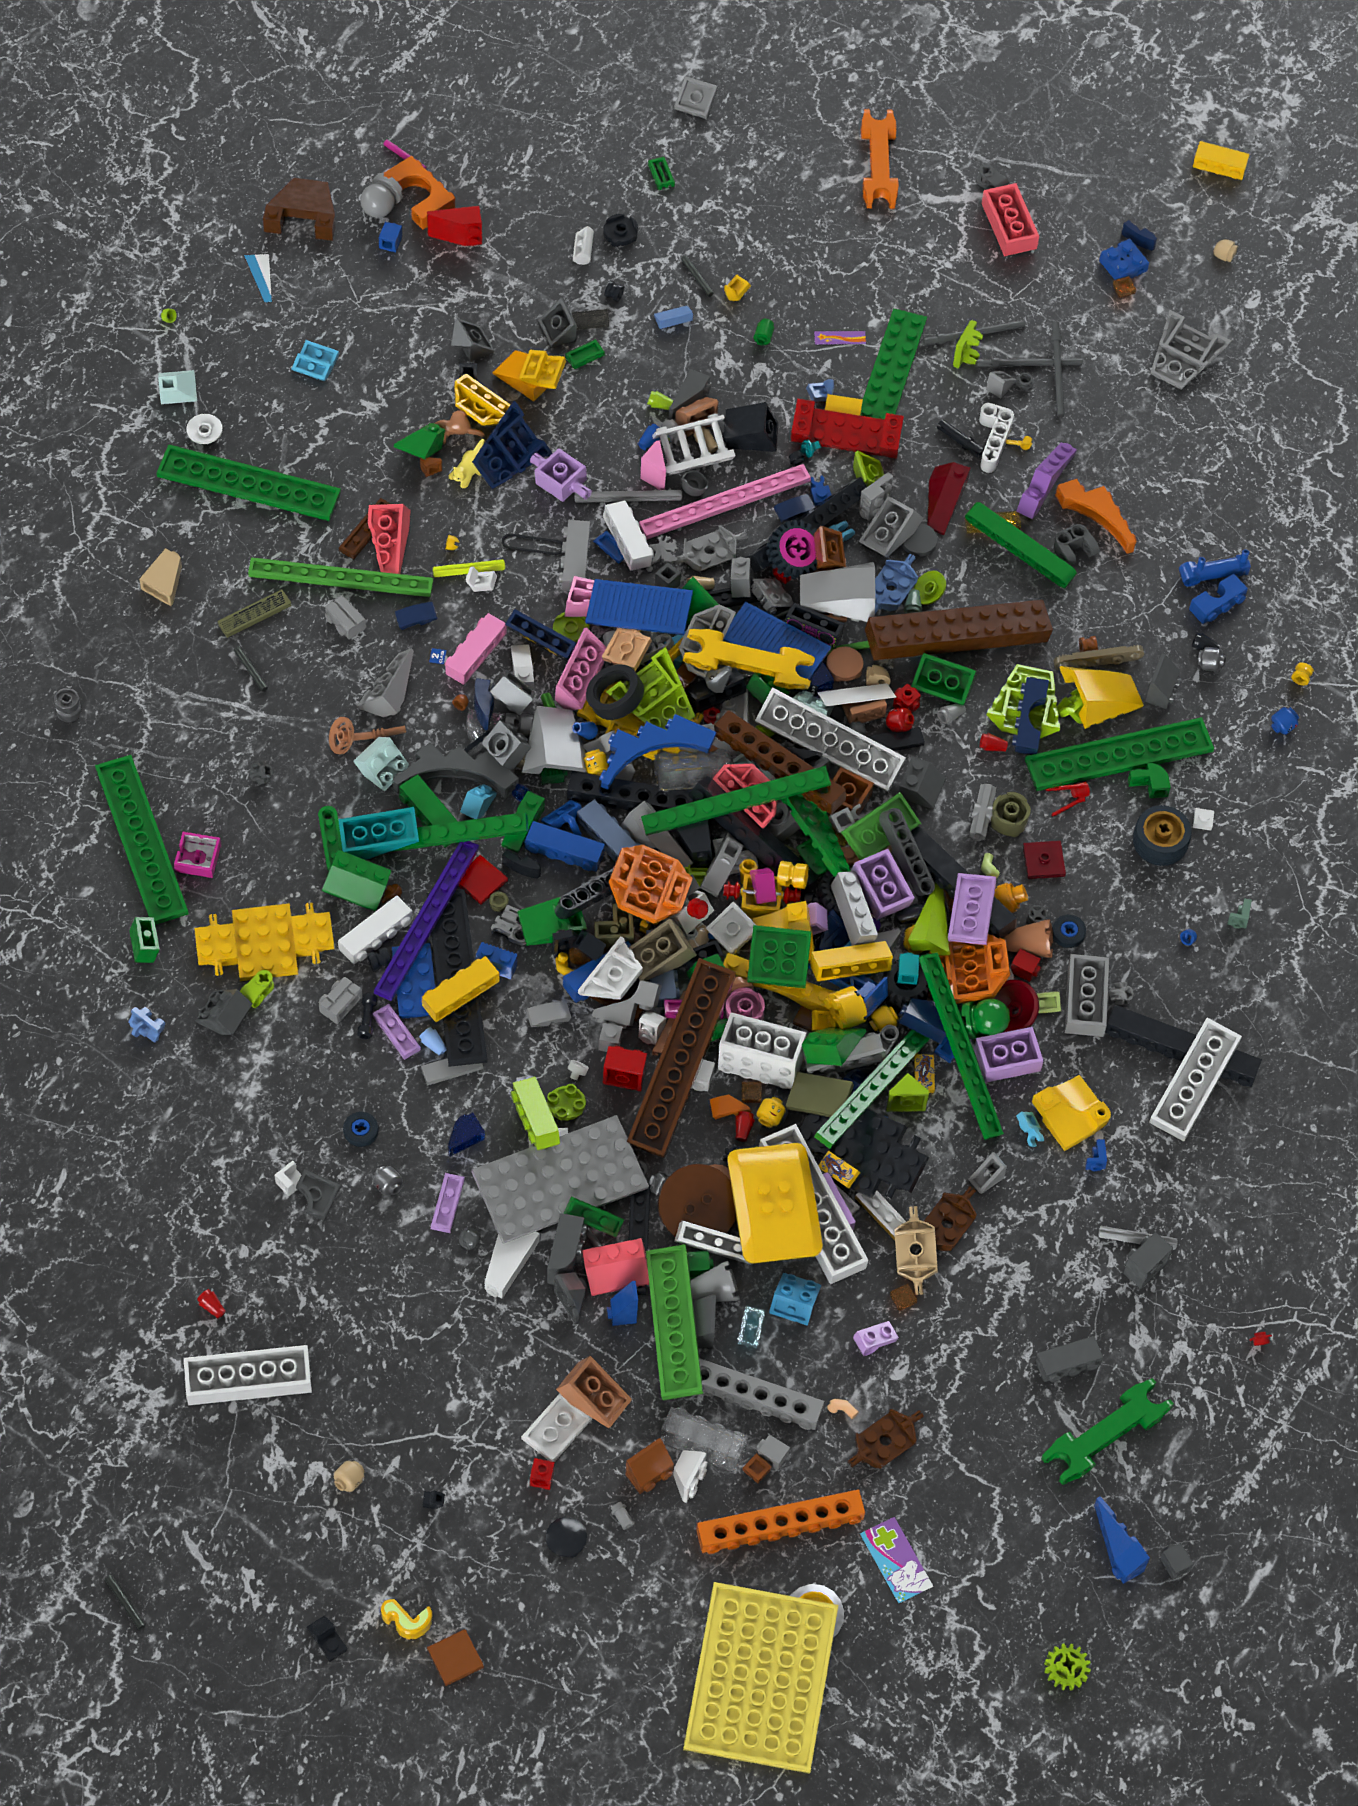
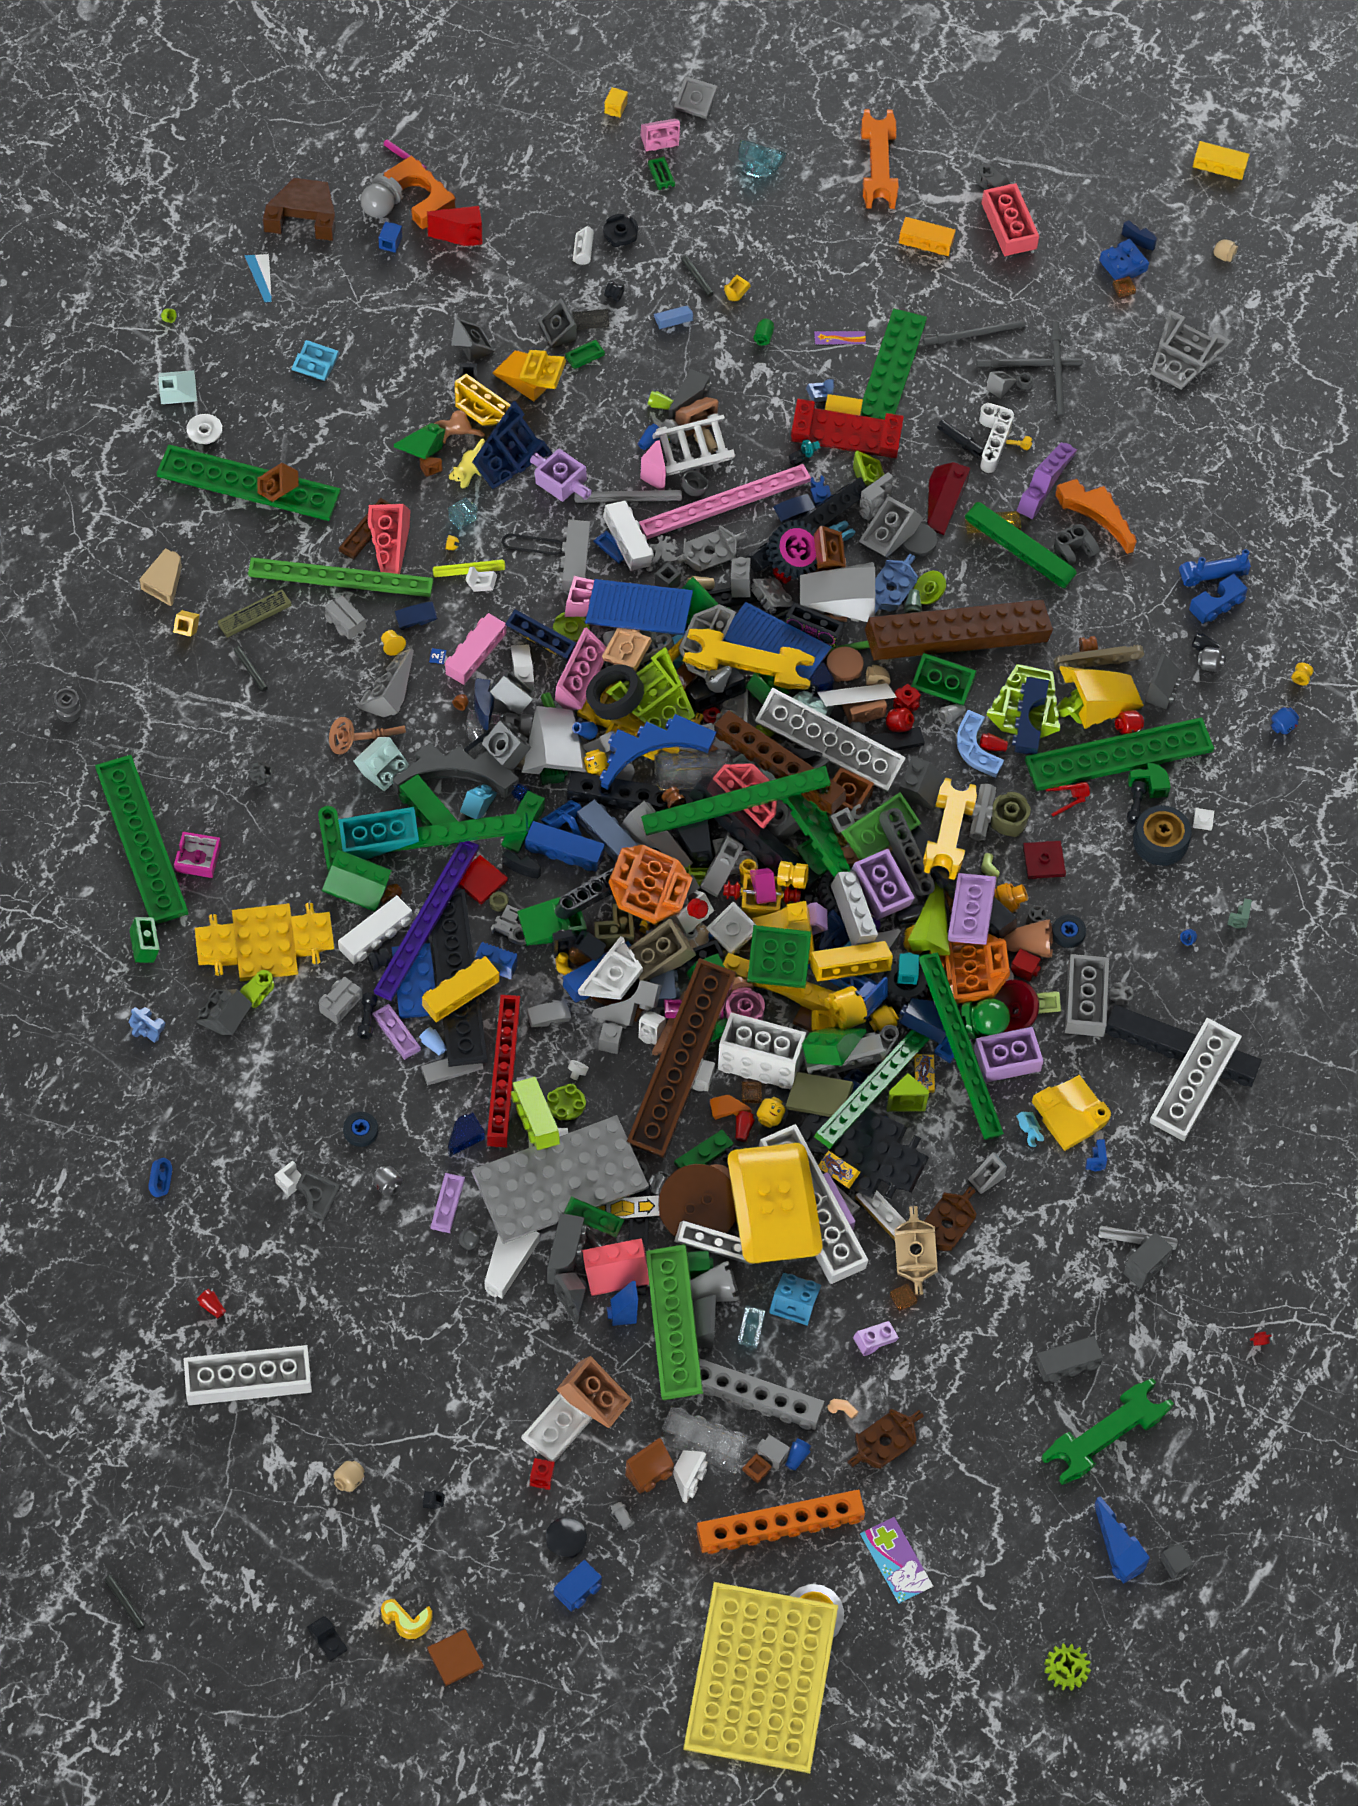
(160, 1179): none -> blue plate
(186, 623): none -> yellow brick
(277, 482): none -> dark orange slope
(392, 643): none -> yellow piece
(462, 513): none -> clear light blue brick
(503, 1071): none -> red brick
(578, 1586): none -> blue brick
(616, 102): none -> yellow brick
(624, 1068): red brick -> none
(633, 1207): none -> sticker
(660, 134): none -> bright pink slope
(673, 797): none -> dark orange wheel
(706, 1151): none -> green plate
(751, 428): black slope -> none
(759, 160): none -> clear light blue brick
(798, 1452): none -> blue cone
(927, 236): none -> light orange brick
(944, 851): none -> yellow piece
(963, 349): lime piece -> none
(971, 750): none -> light blue plate
(1129, 722): none -> red head
(1138, 790): none -> black piece

